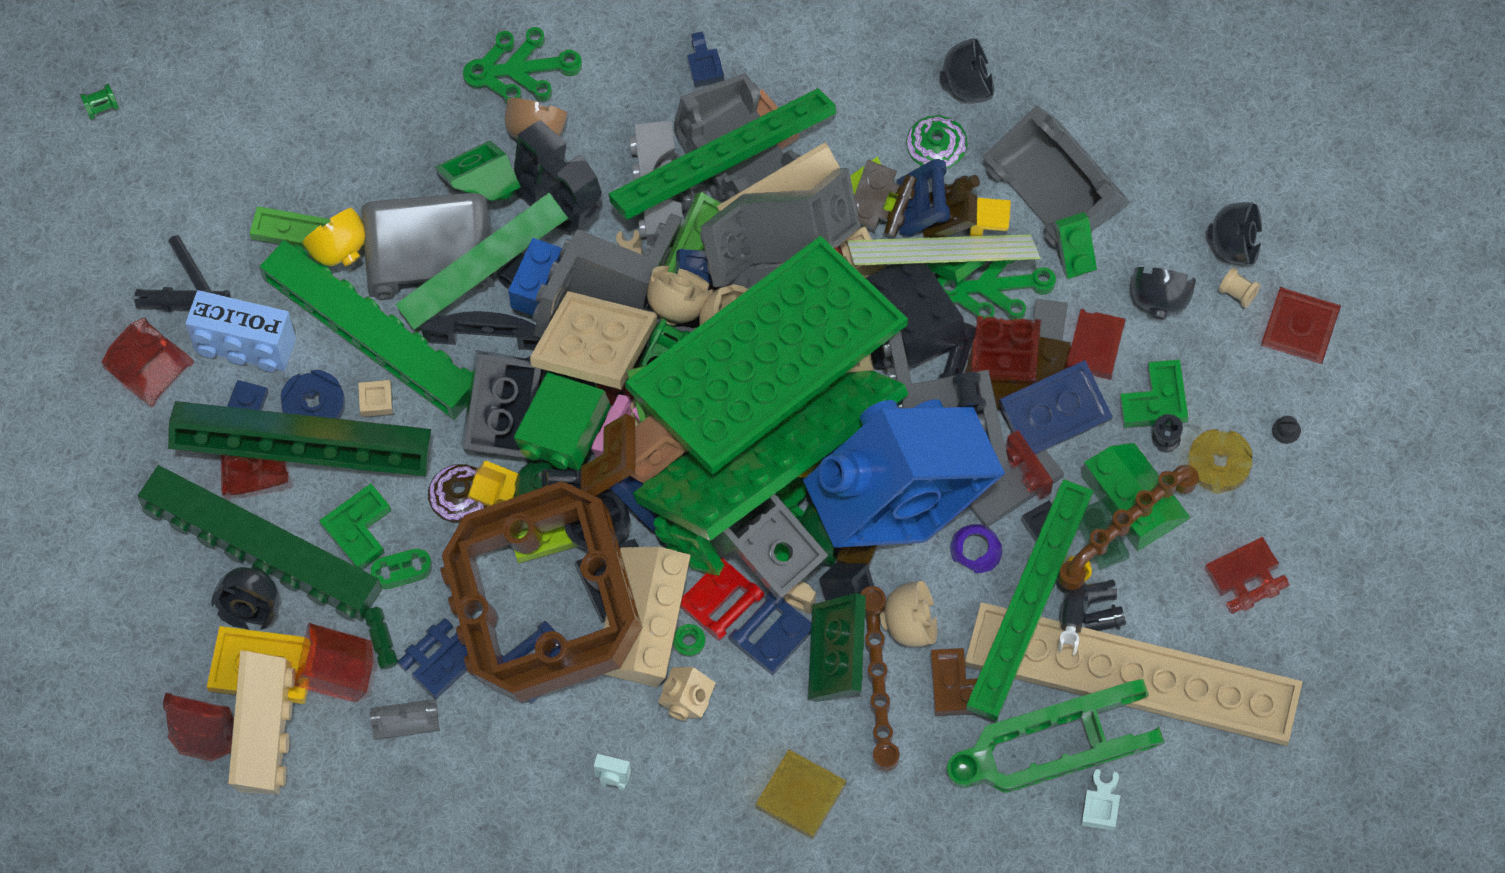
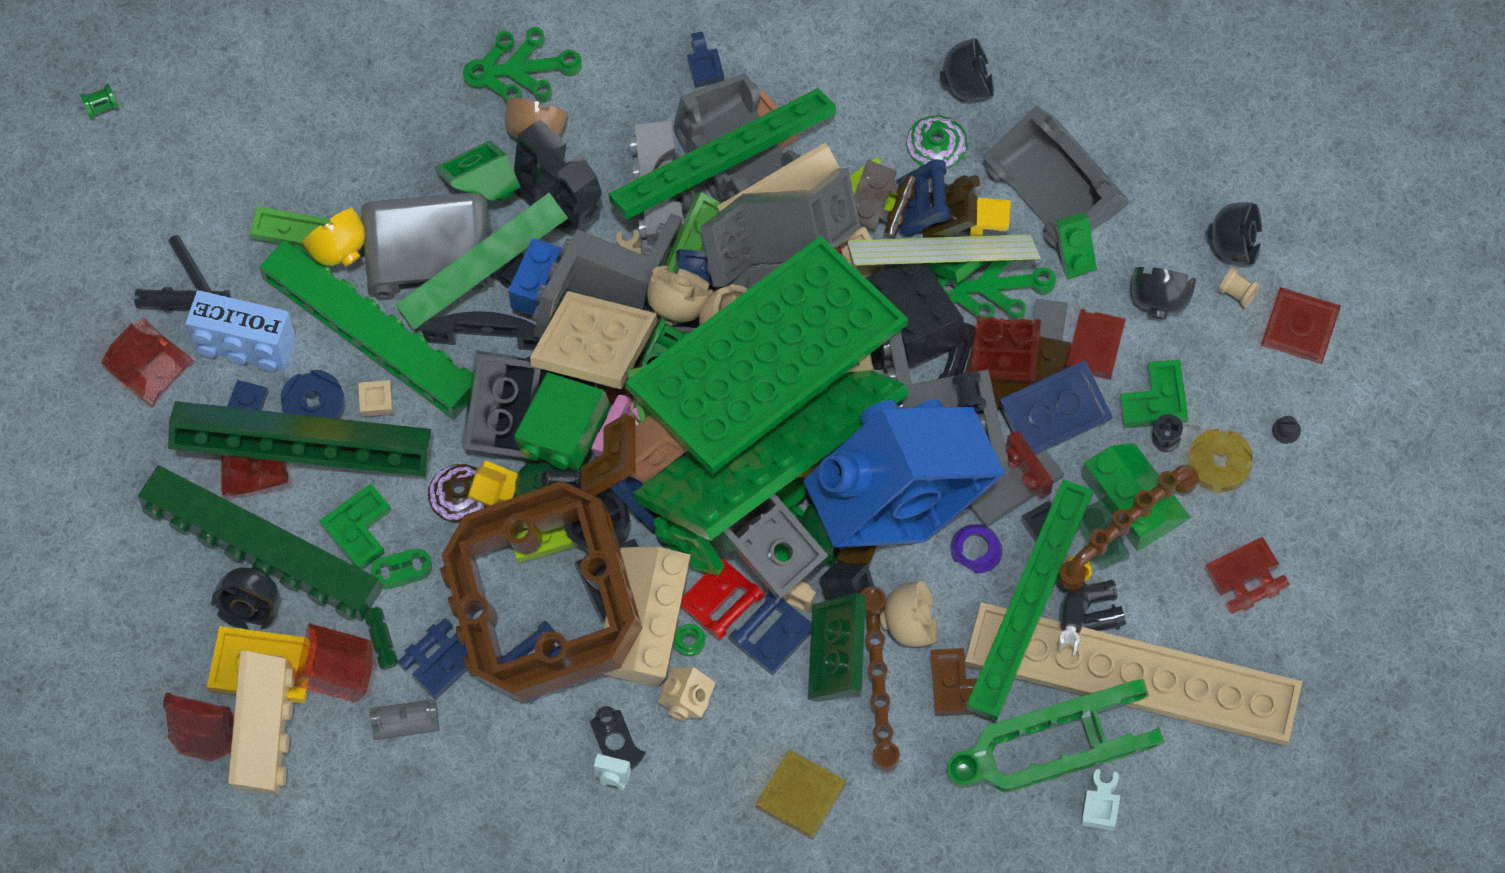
(617, 725): none -> black piece

